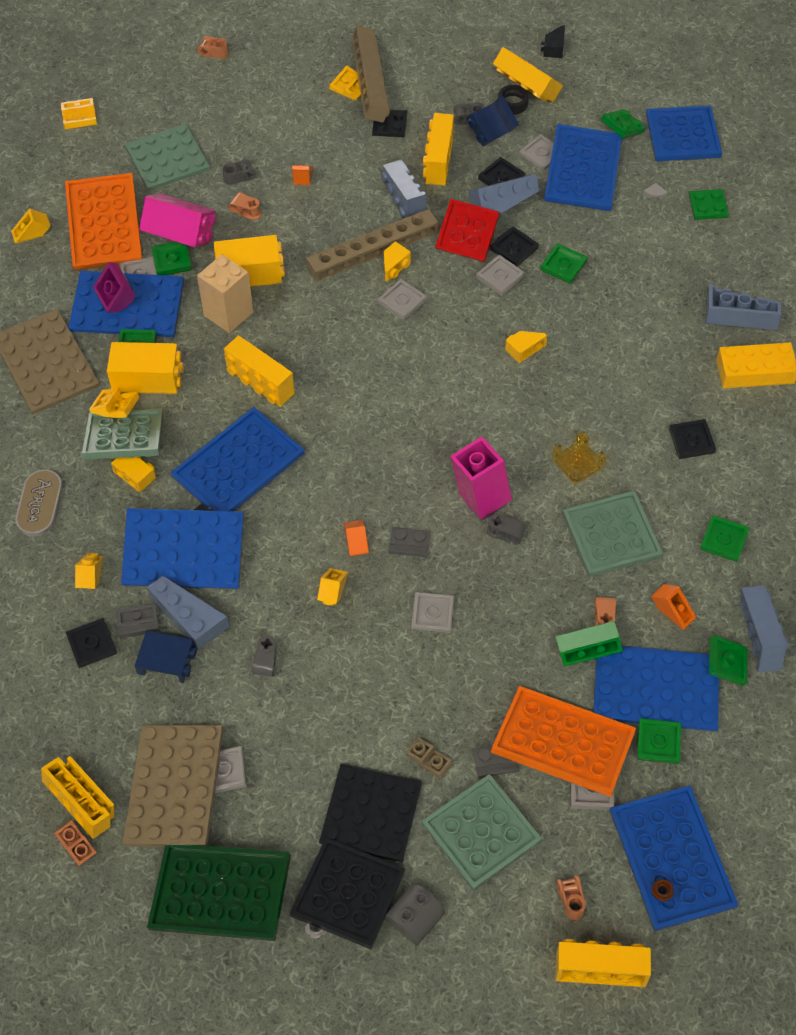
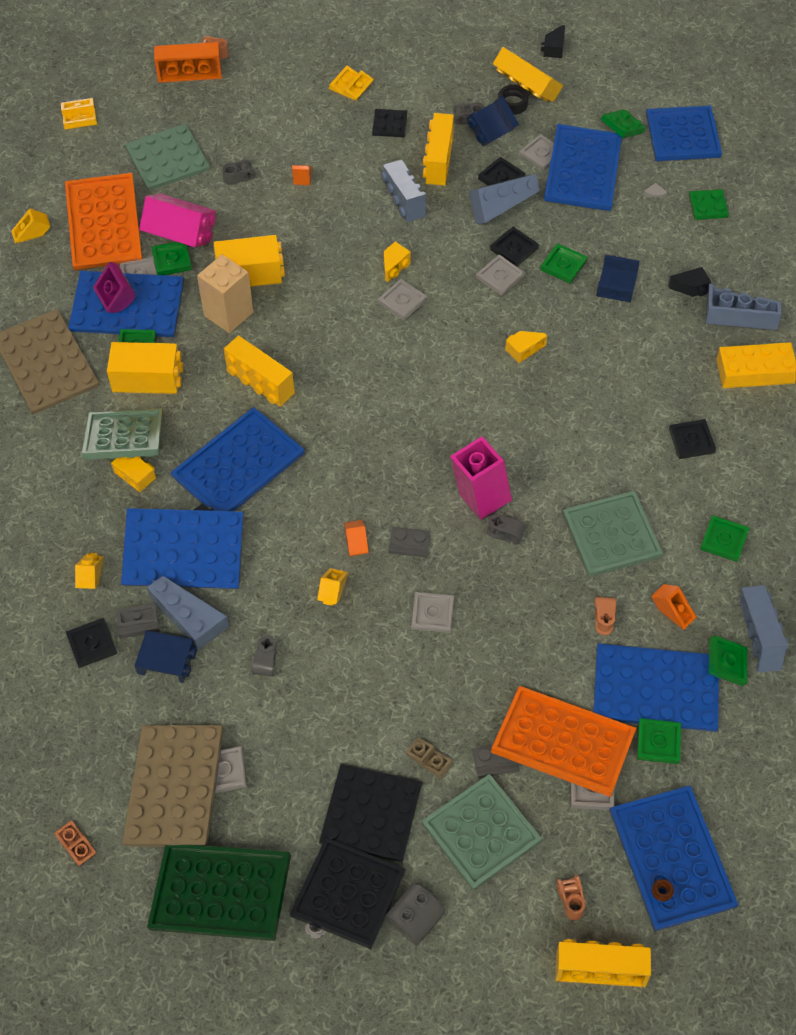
(39, 502): dark tan tile -> none
(79, 795): yellow brick -> none
(114, 404): yellow slope -> none
(188, 62): none -> orange brick
(245, 206): nougat piece -> none
(370, 74): dark tan brick -> none
(371, 245): dark tan brick -> none
(467, 230): red plate -> none
(578, 460): clear yellow panel -> none
(589, 643): green brick -> none
(618, 278): none -> dark blue panel
(691, 282): none -> black slope

